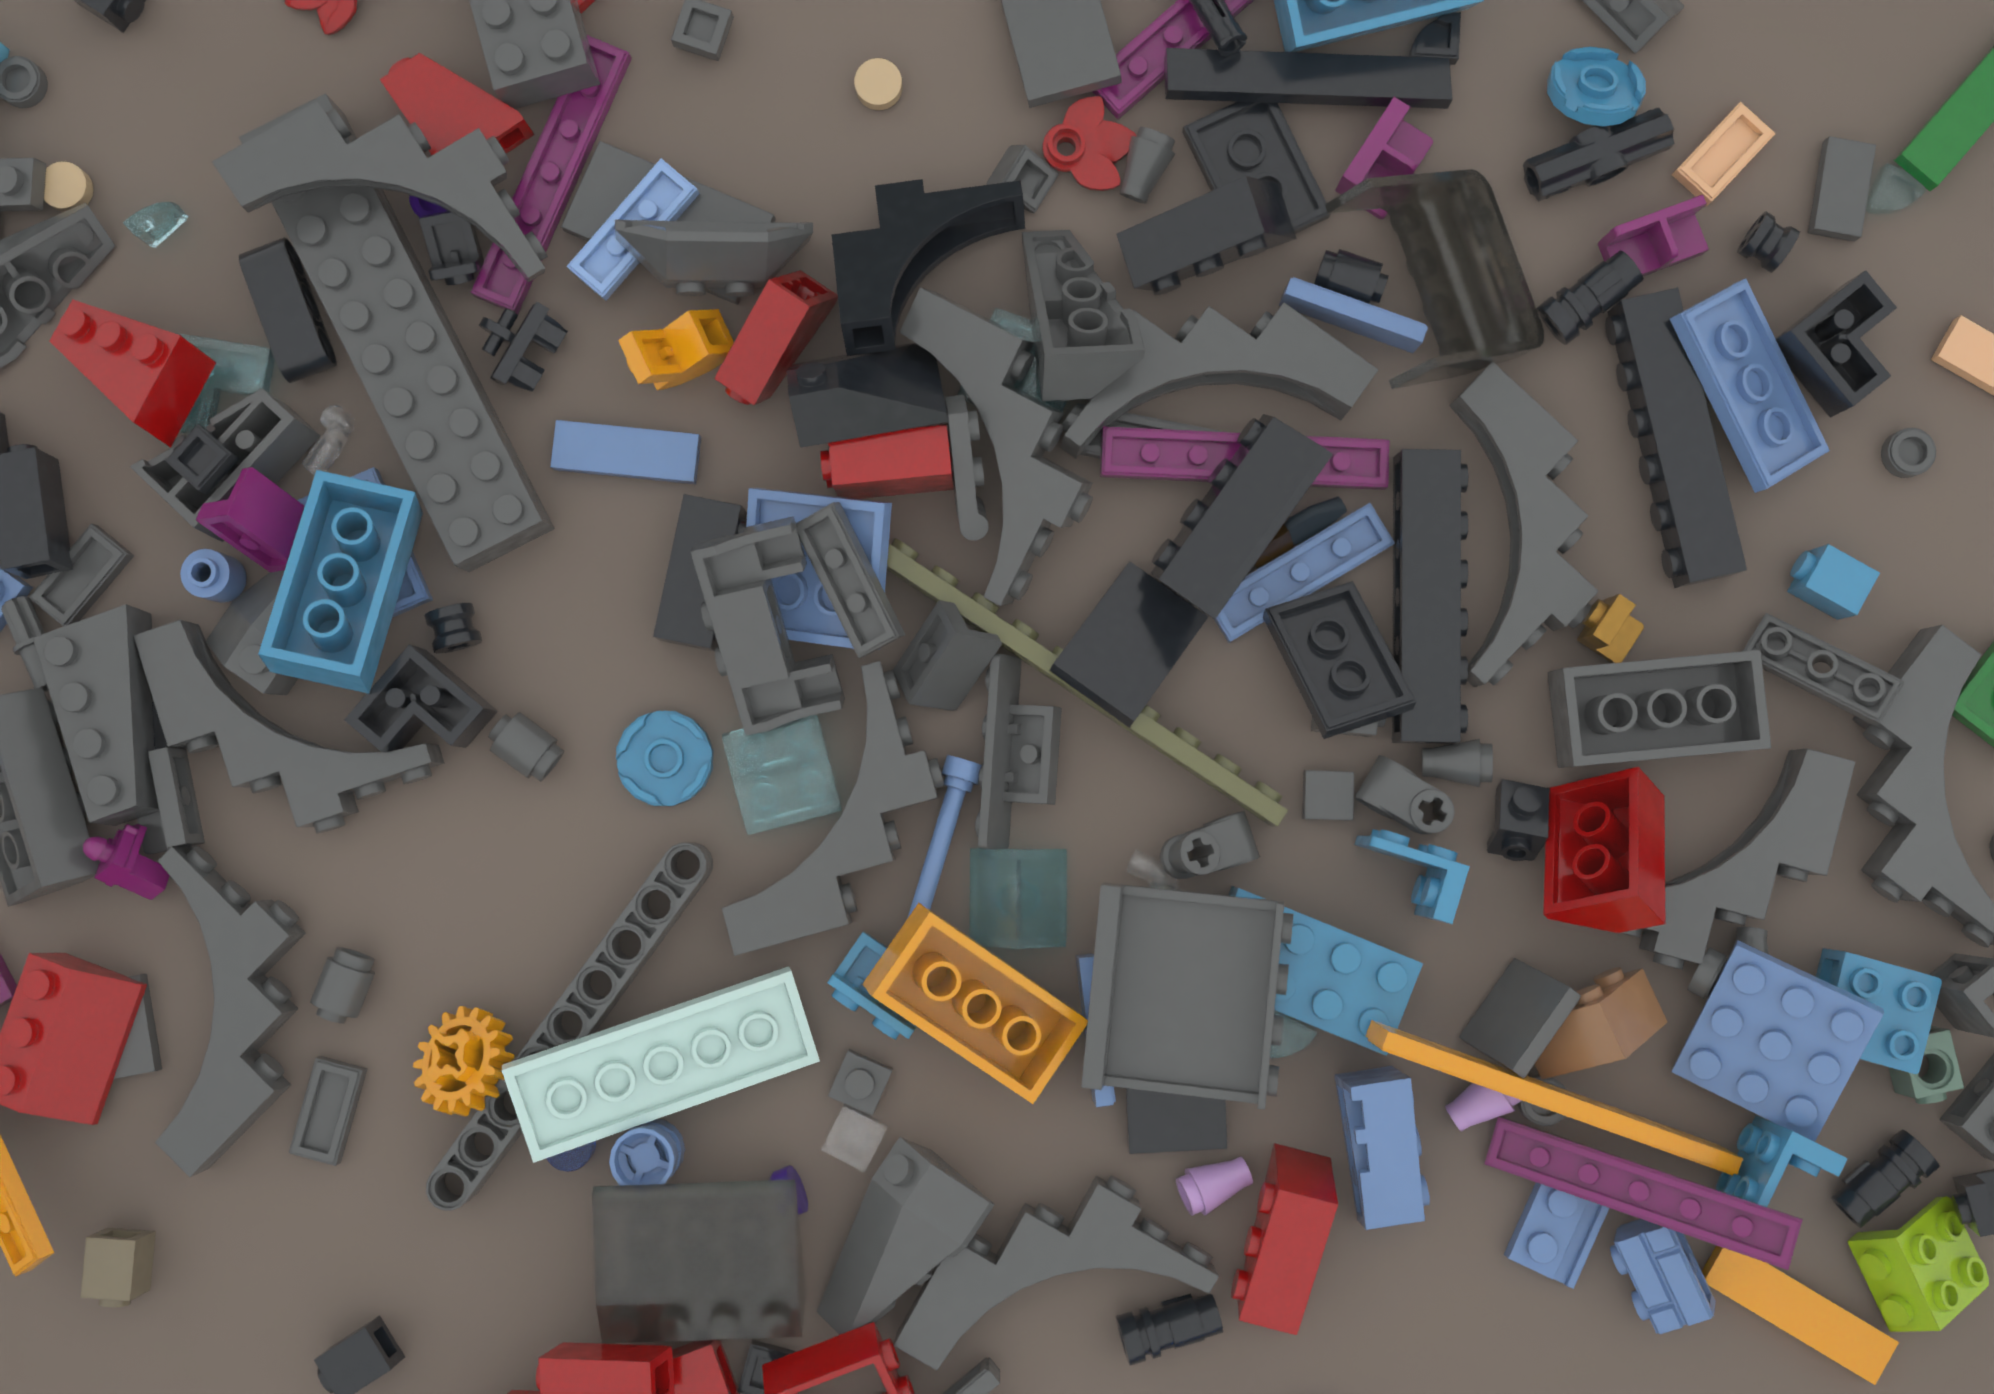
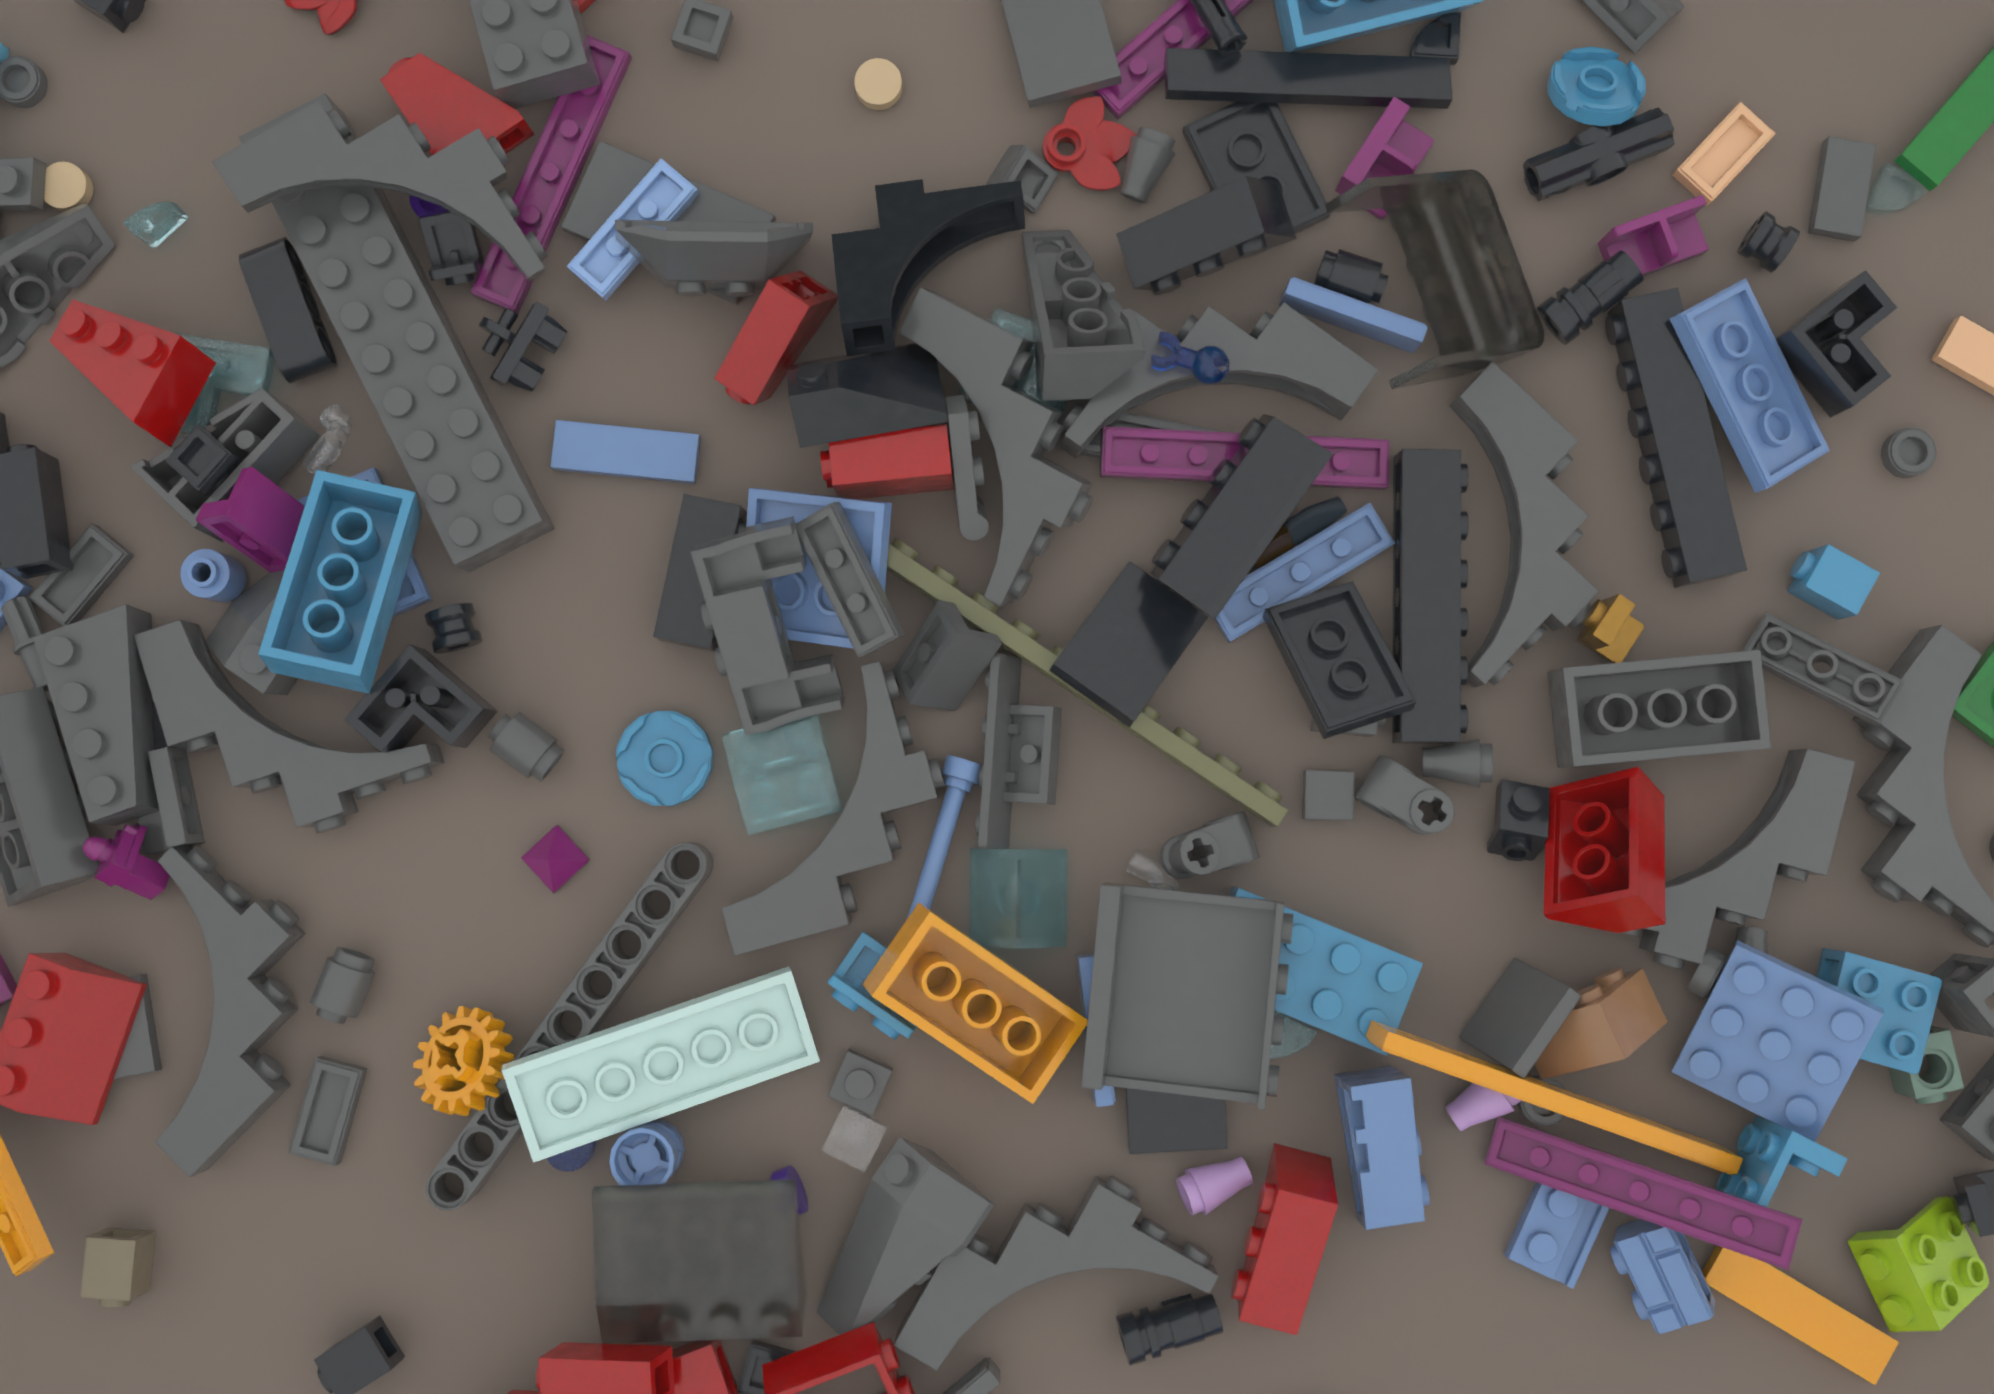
(555, 858): none -> magenta slope
(679, 351): light orange brick -> none
(1201, 362): none -> clear blue arm
(1436, 892): dark azure bracket -> none
(1879, 1184): black axle -> none

